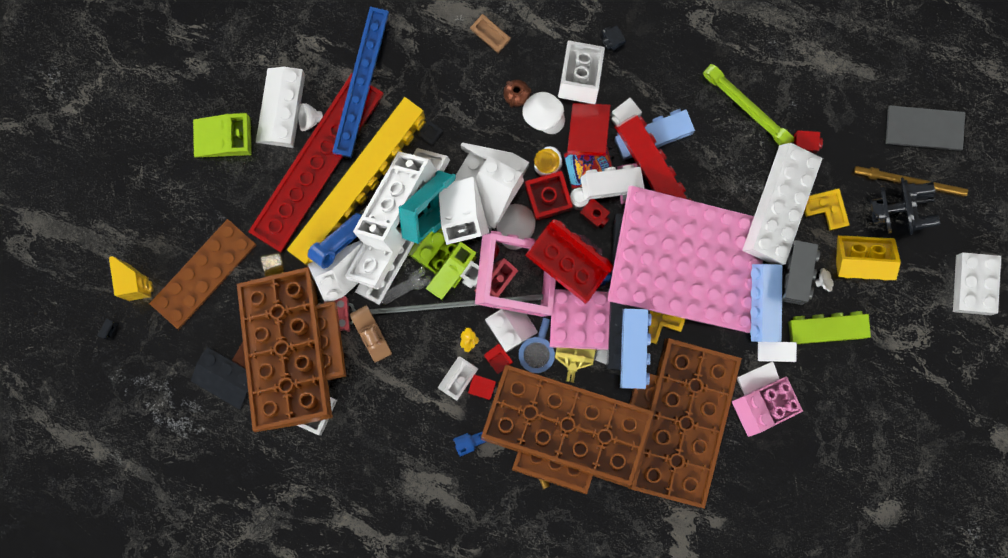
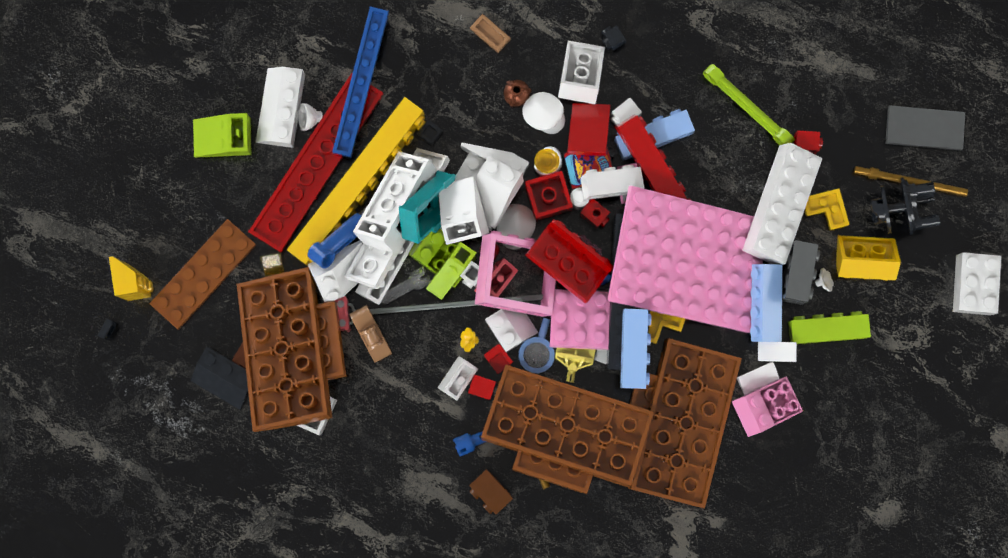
(491, 492): none -> reddish brown brick

